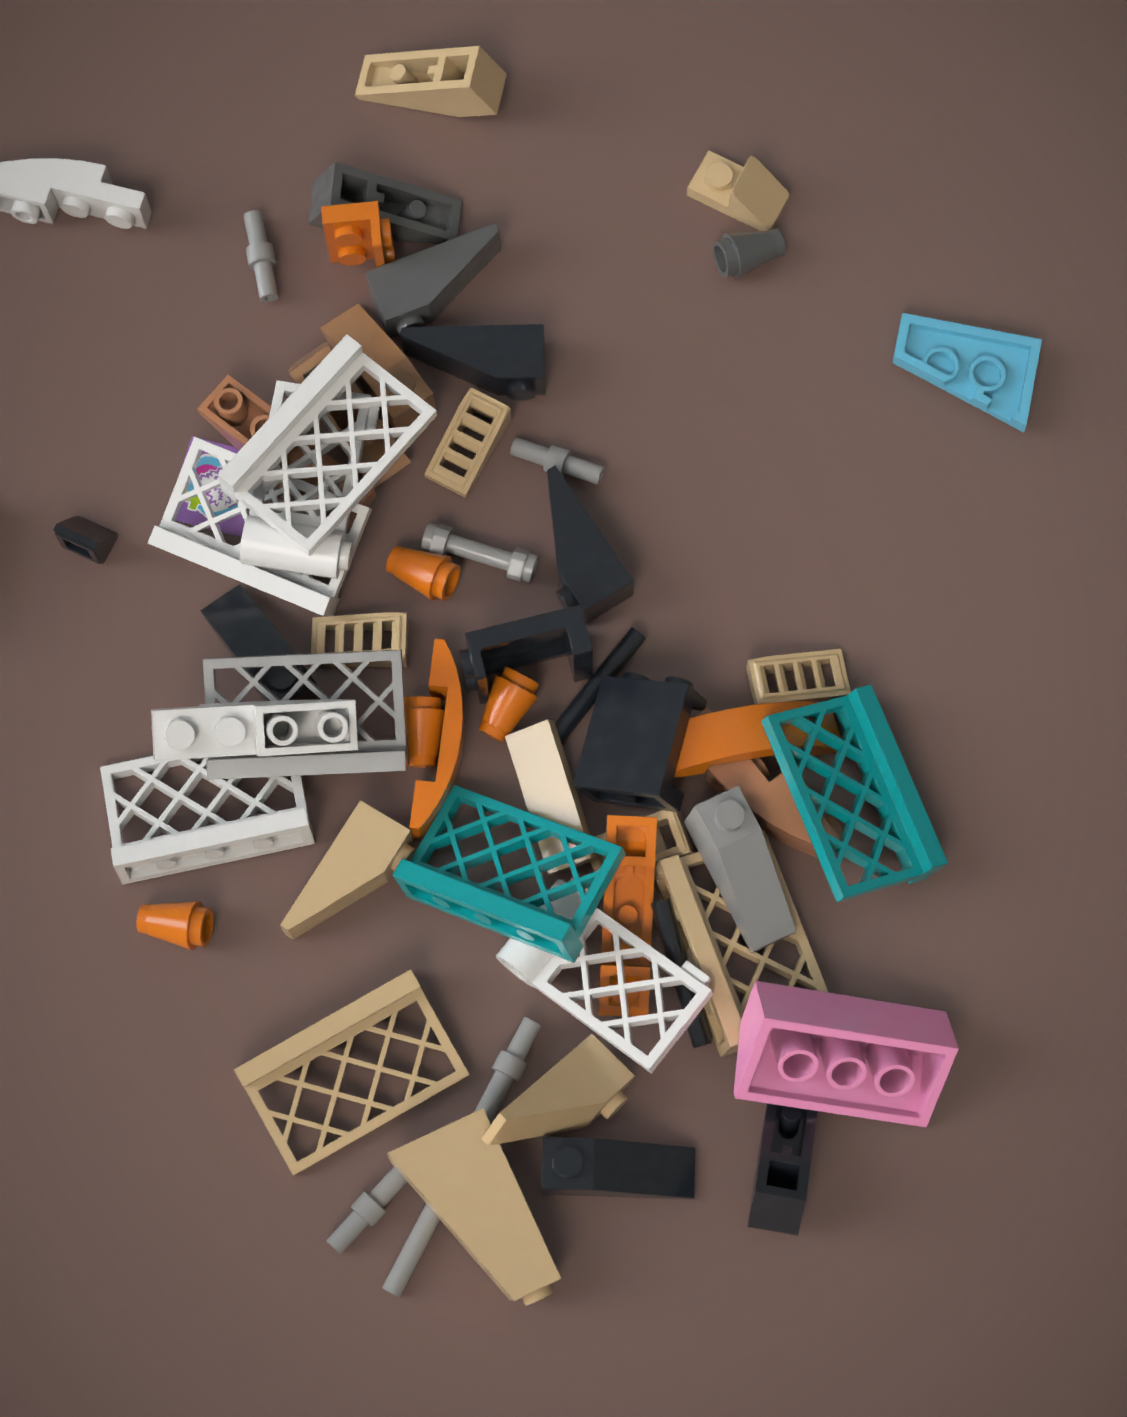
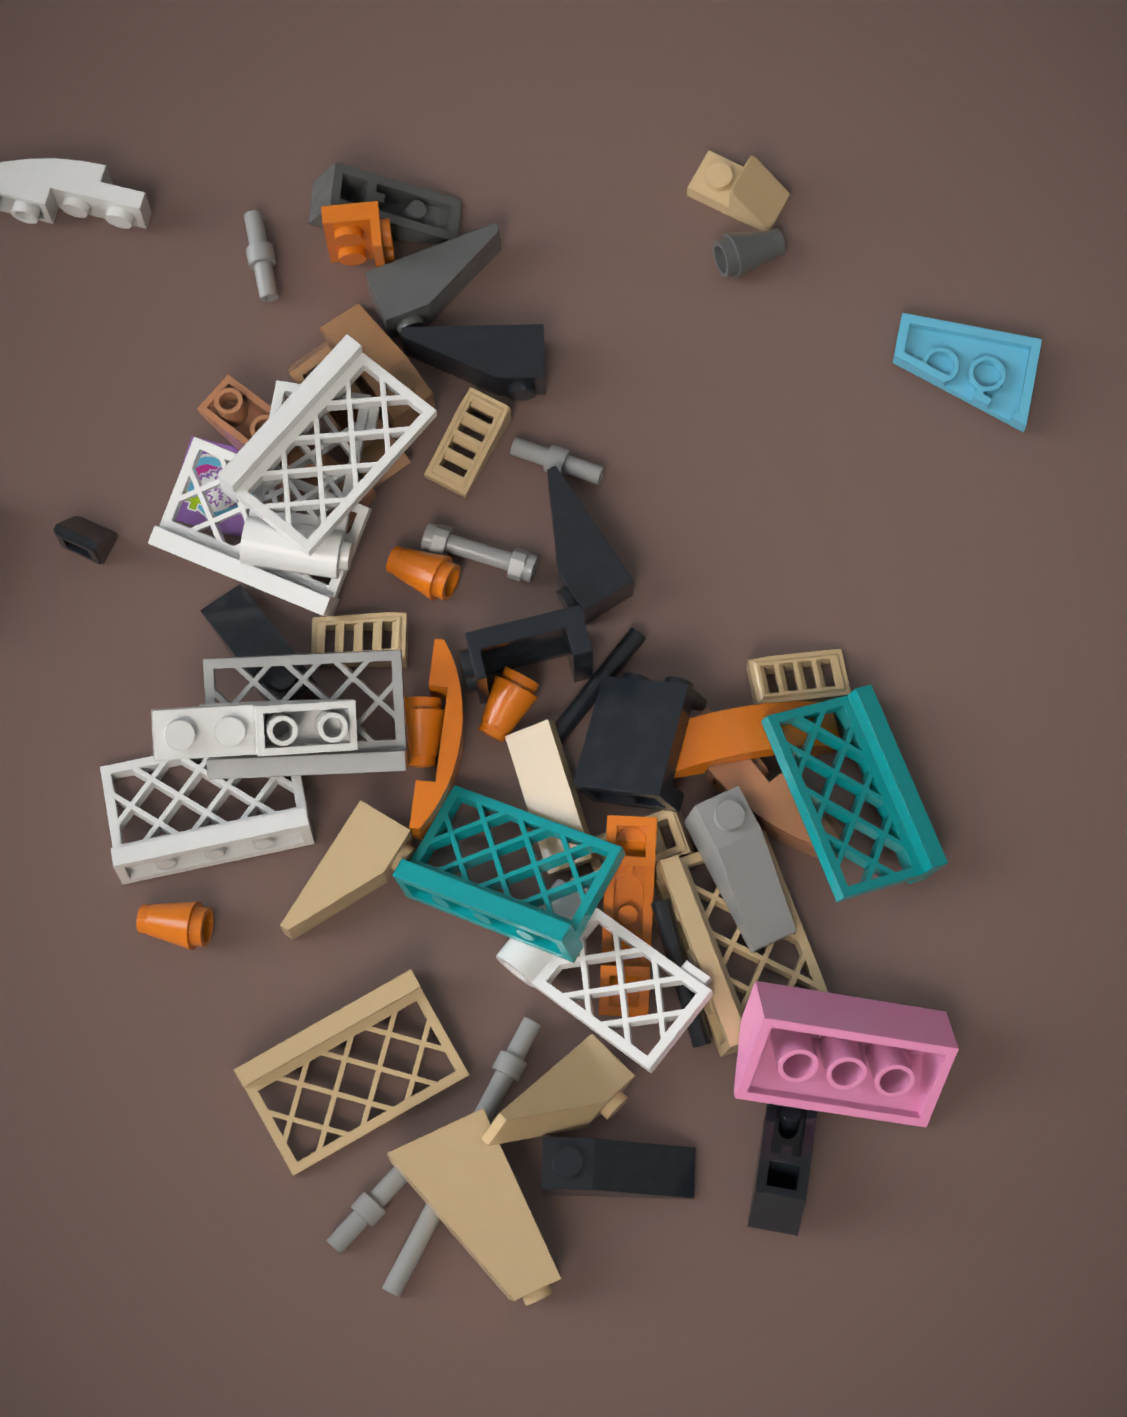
(434, 81): tan slope -> none

